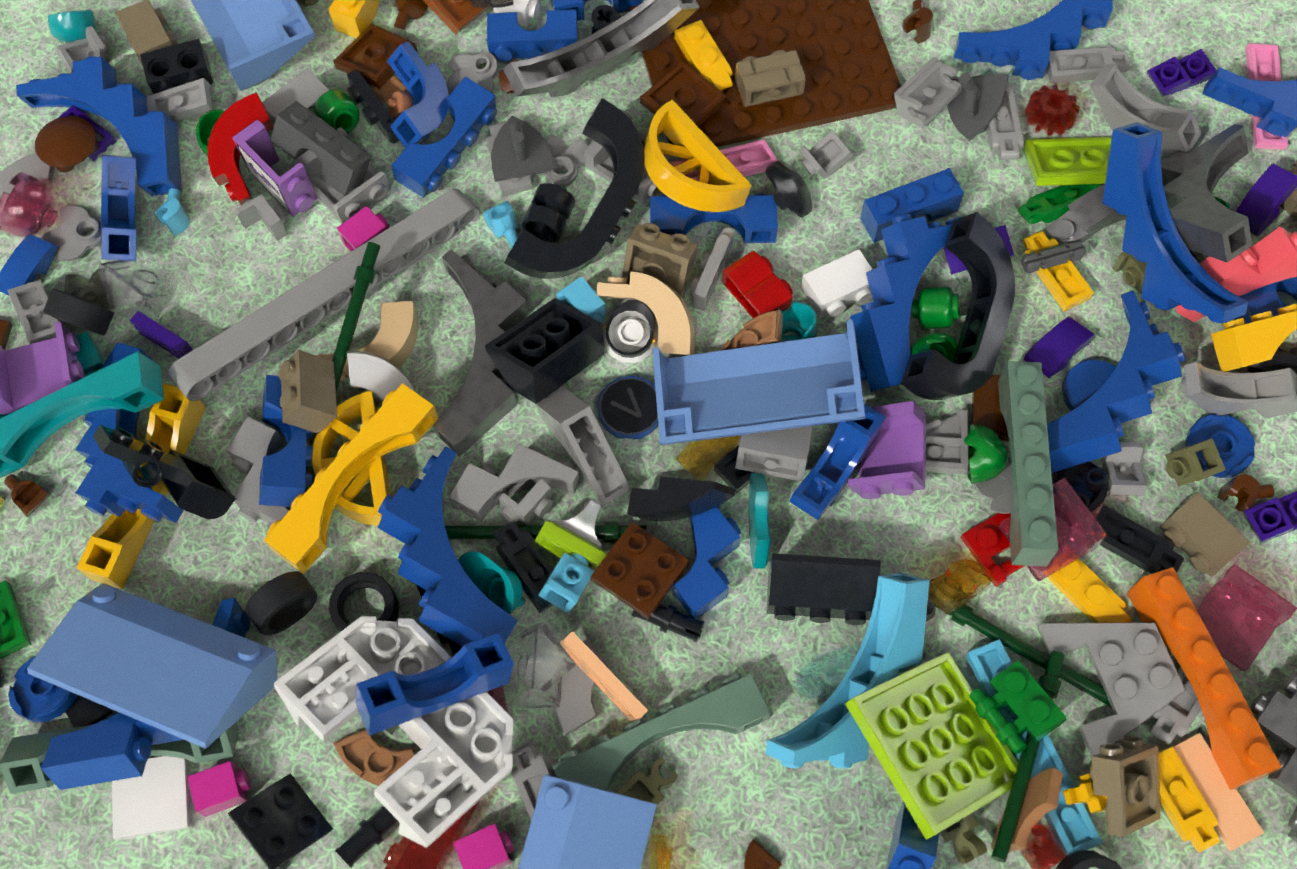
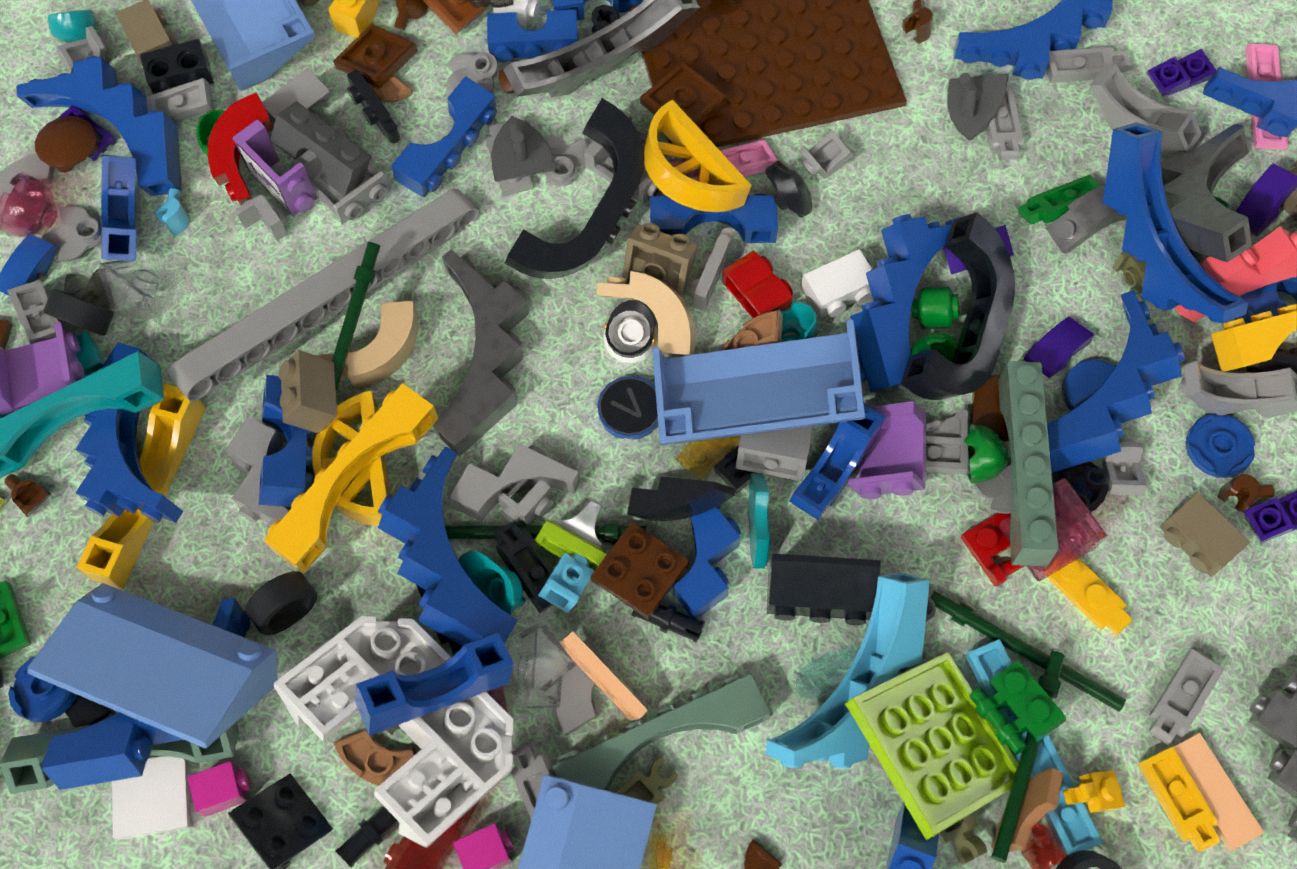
(160, 335): dark purple tile -> none
(190, 482): black plate -> none
(337, 110): green head -> none
(355, 582): black tyre -> none
(361, 228): dark pink brick -> none
(375, 373): tile -> none
(398, 103): nougat piece -> none
(427, 92): blue arch -> none
(502, 222): medium azure piece -> none
(546, 349): black slope -> none
(548, 212): black wheel -> none
(583, 298): medium azure brick -> none
(583, 439): light grey arch -> none
(704, 54): yellow hinge -> none
(769, 77): dark tan brick -> none
(927, 92): light grey hinge -> none
(932, 195): blue arch -> none
(958, 585): clear yellow slope -> none
(1052, 110): clear red gear -> none
(1053, 256): dark grey axle -> none
(1063, 280): yellow hinge -> none
(1068, 160): lime tile -> none
(1131, 668): light grey wing -> none
(1131, 783): dark tan plate -> none
(1137, 543): black hinge -> none
(1185, 465): olive brick -> none
(1233, 731): orange arch -> none
(1242, 615): clear pink bracket -> none

